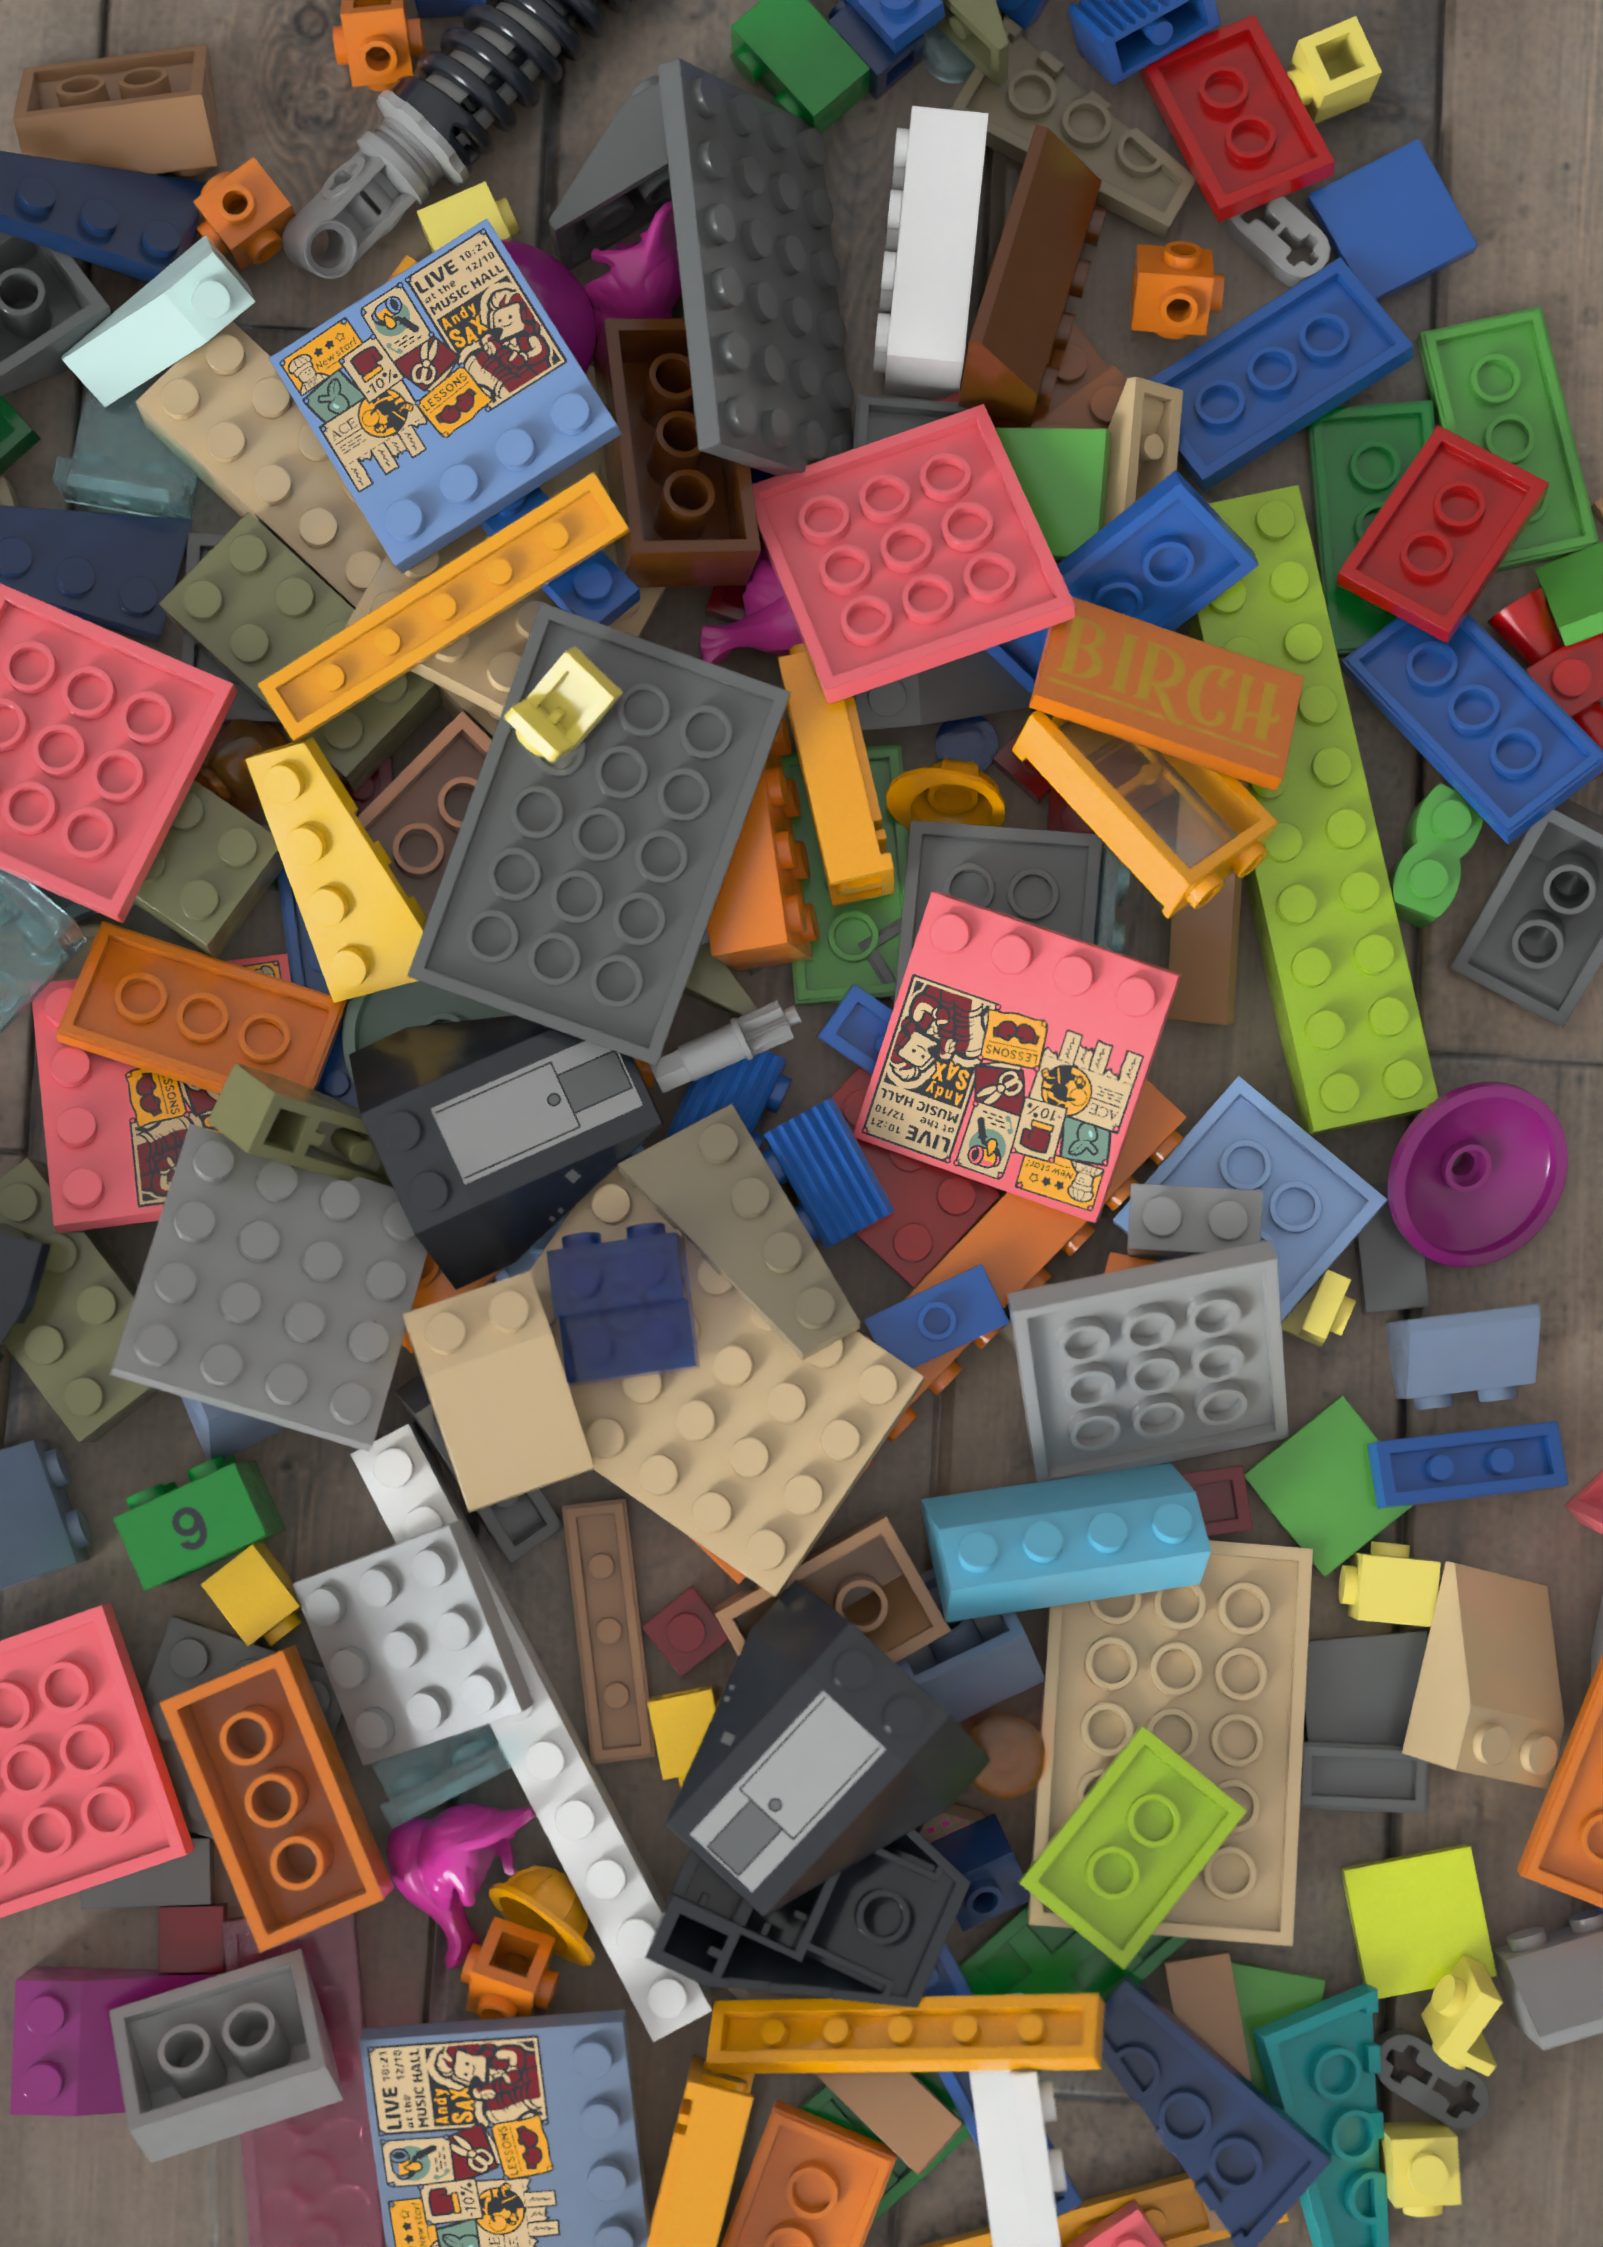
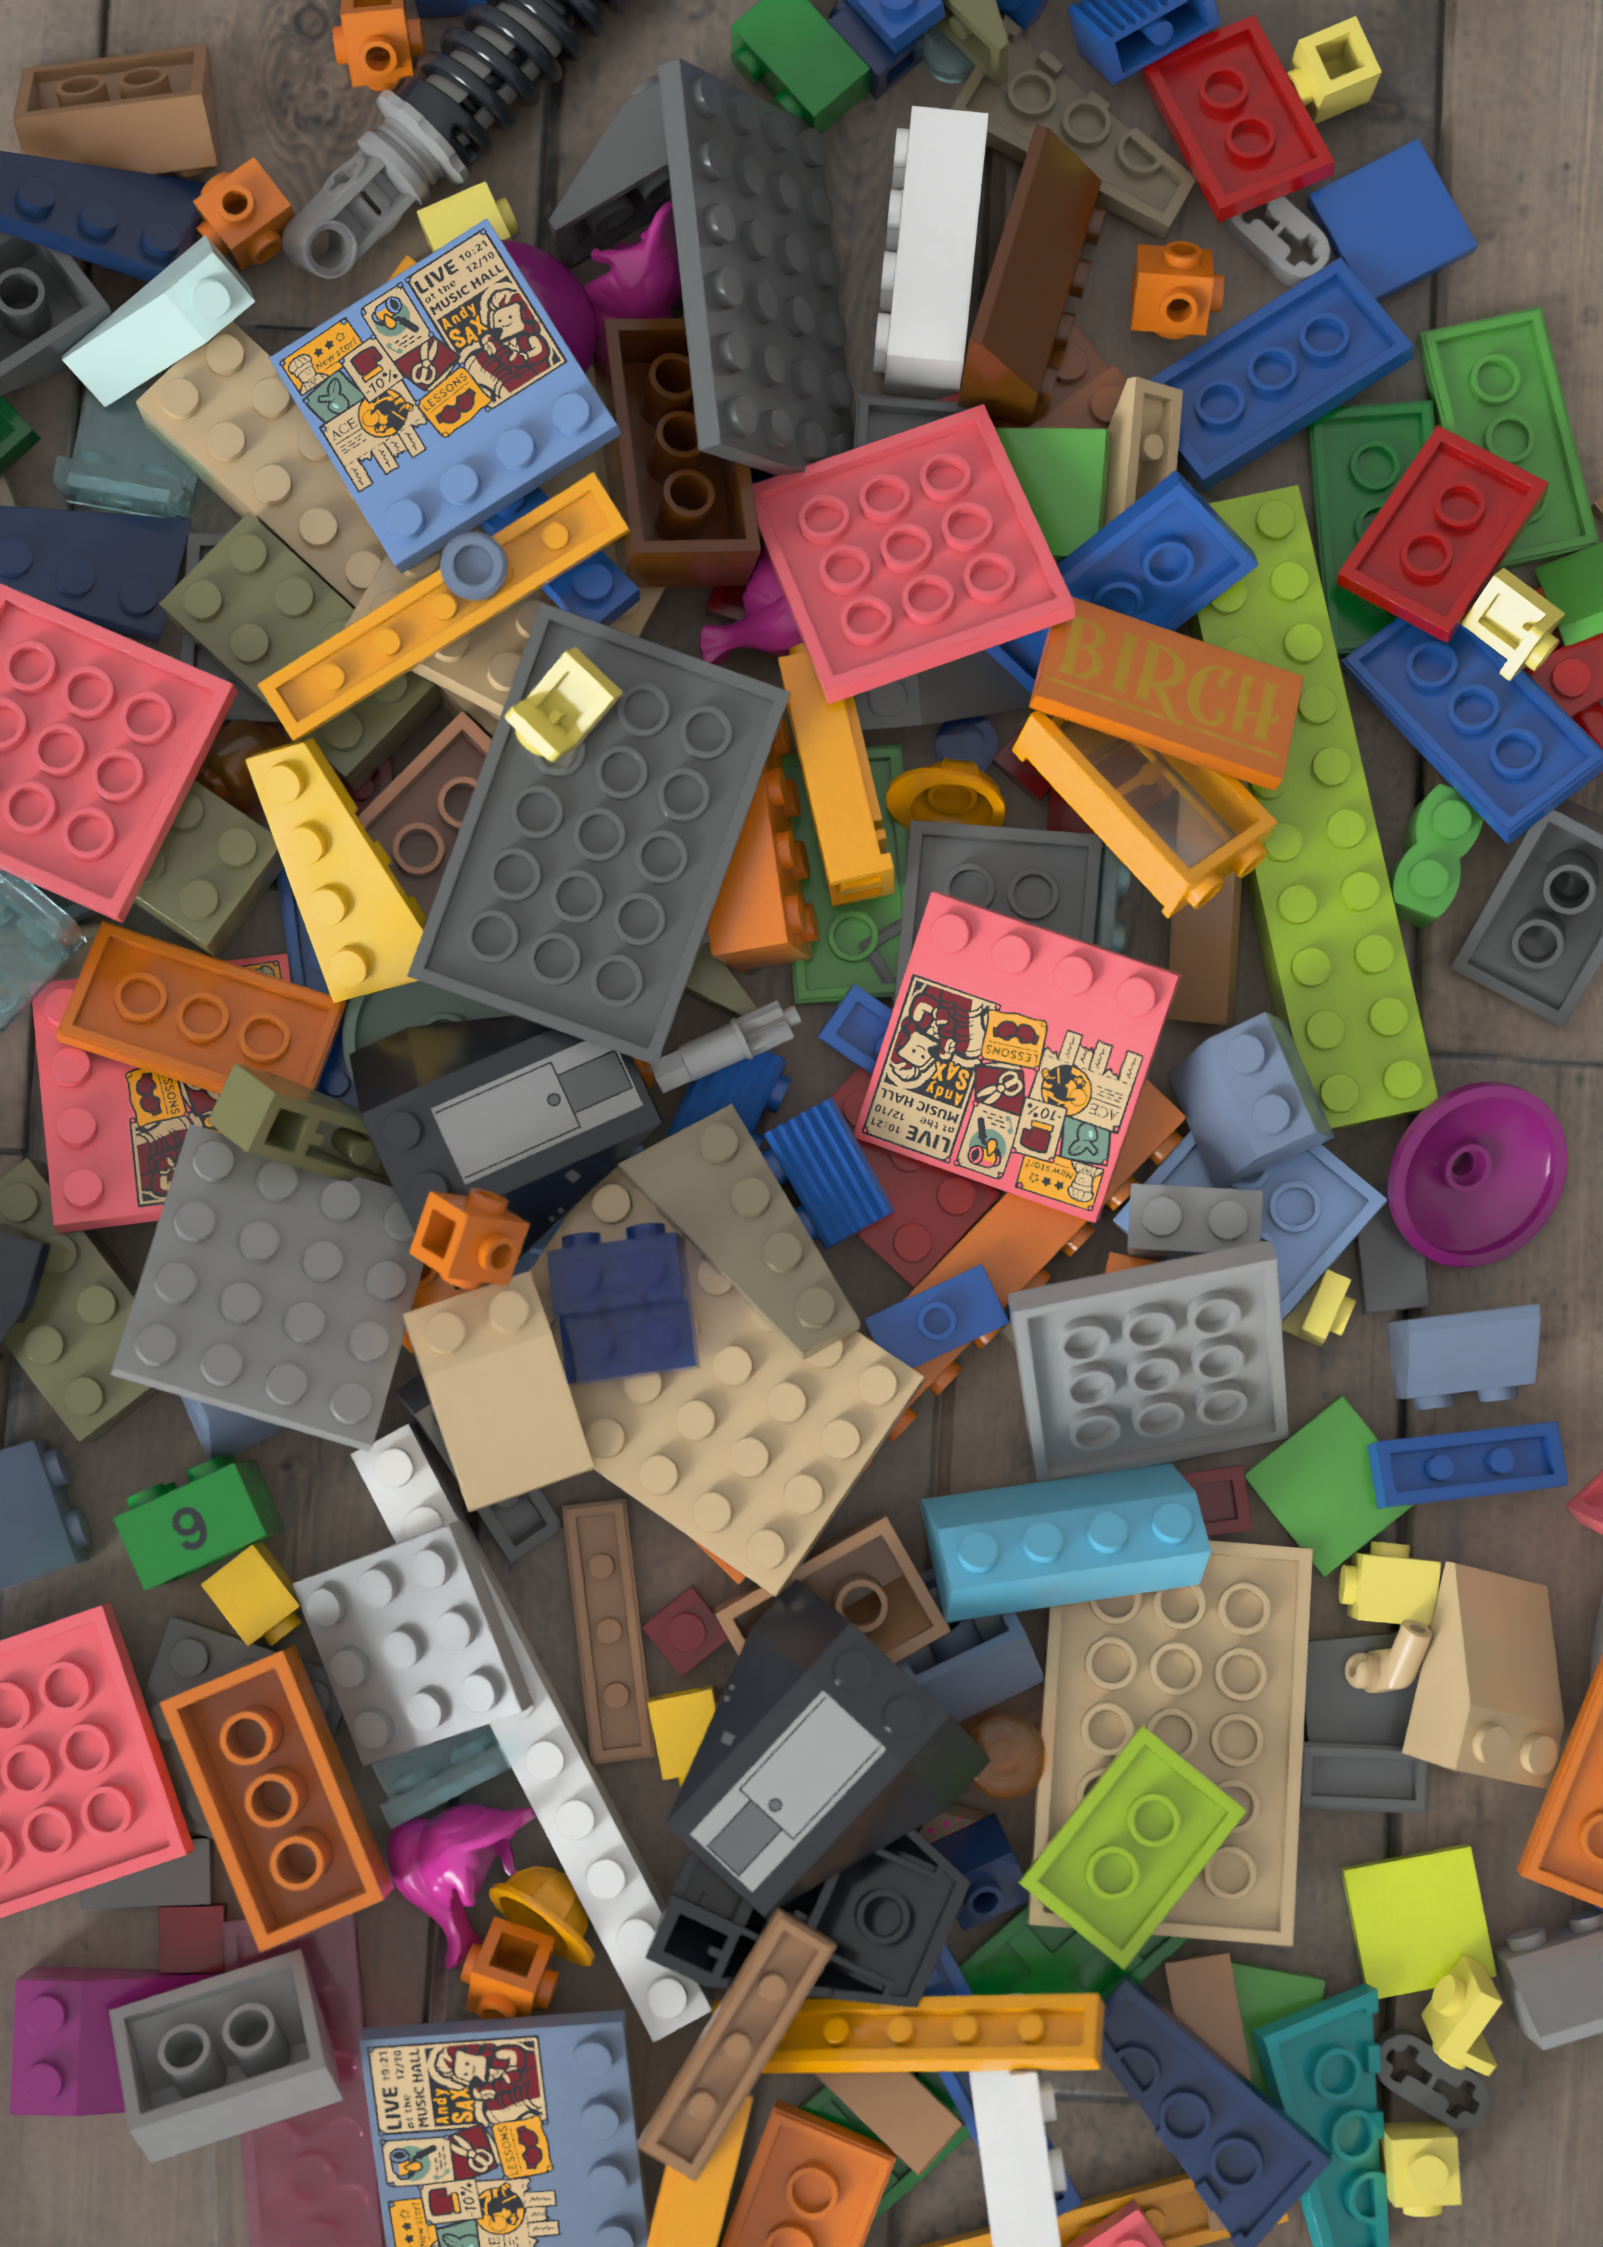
(474, 566): none -> sand blue tile
(480, 1246): none -> orange brick
(736, 2044): none -> medium nougat tile
(1249, 1100): none -> sand blue slope
(1391, 1667): none -> tan arm
(1514, 623): none -> light yellow bracket

